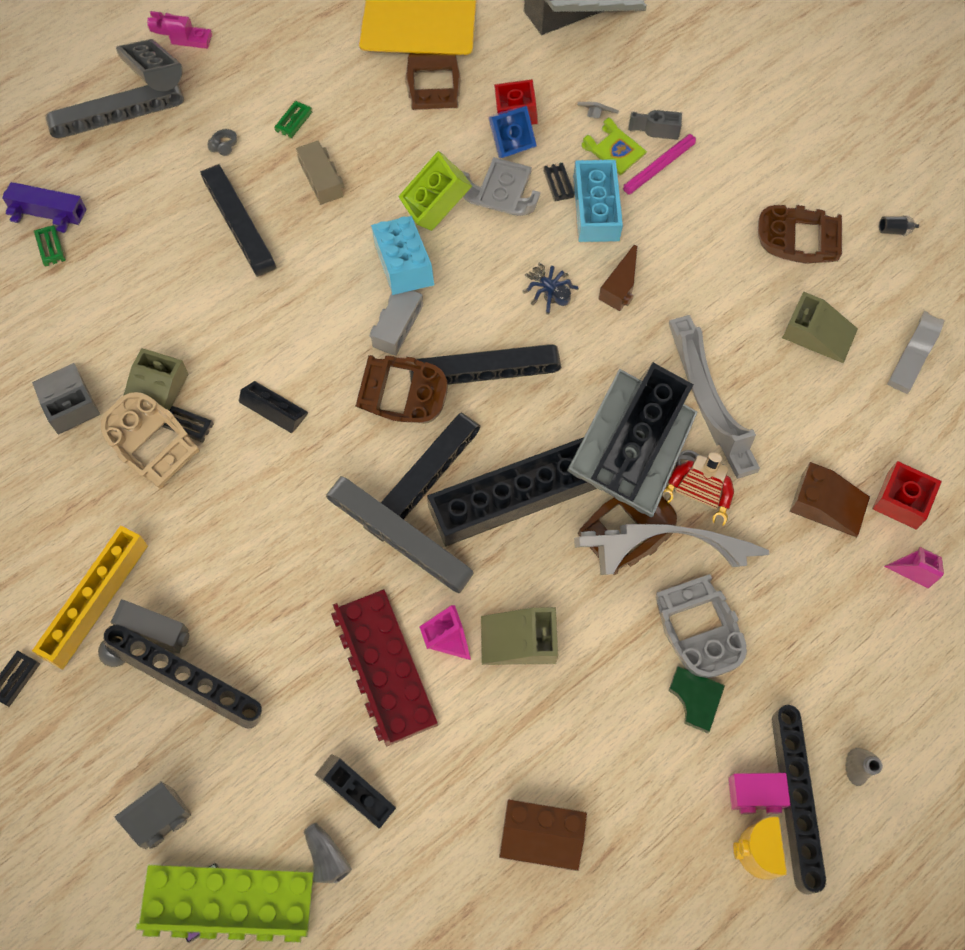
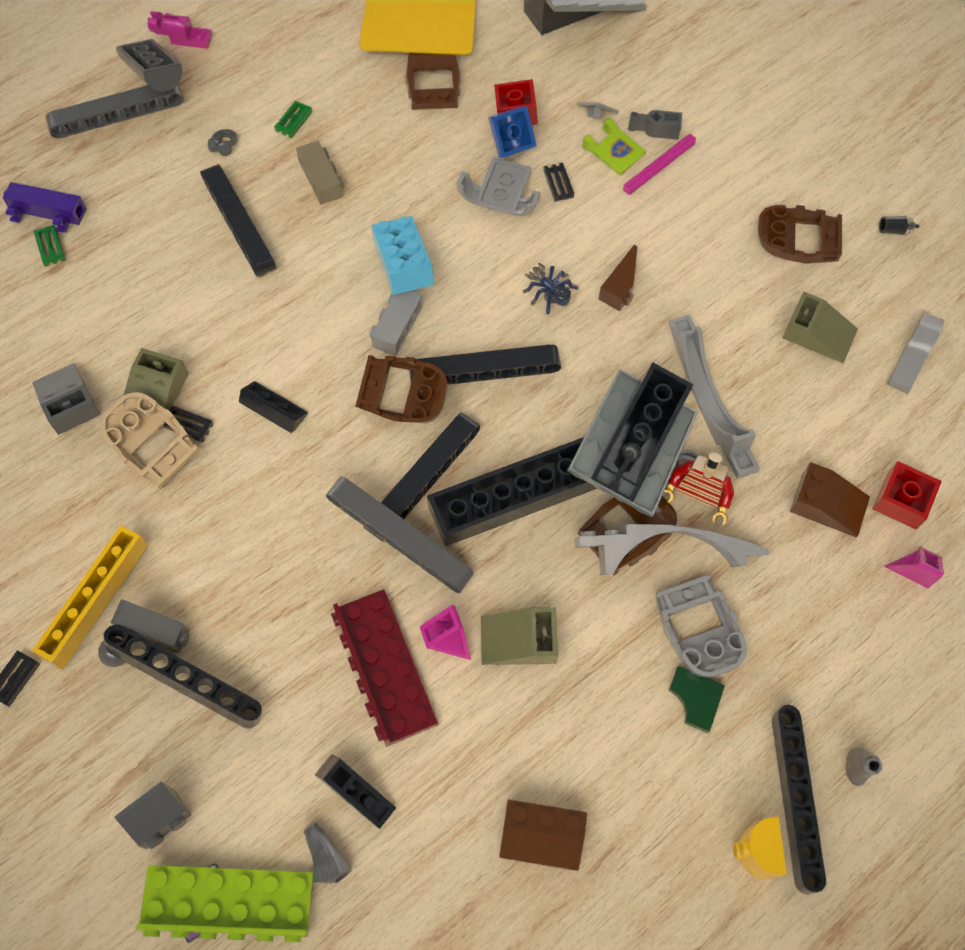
(434, 191): lime slope -> none
(597, 201): medium azure brick -> none
(759, 792): dark pink brick -> none

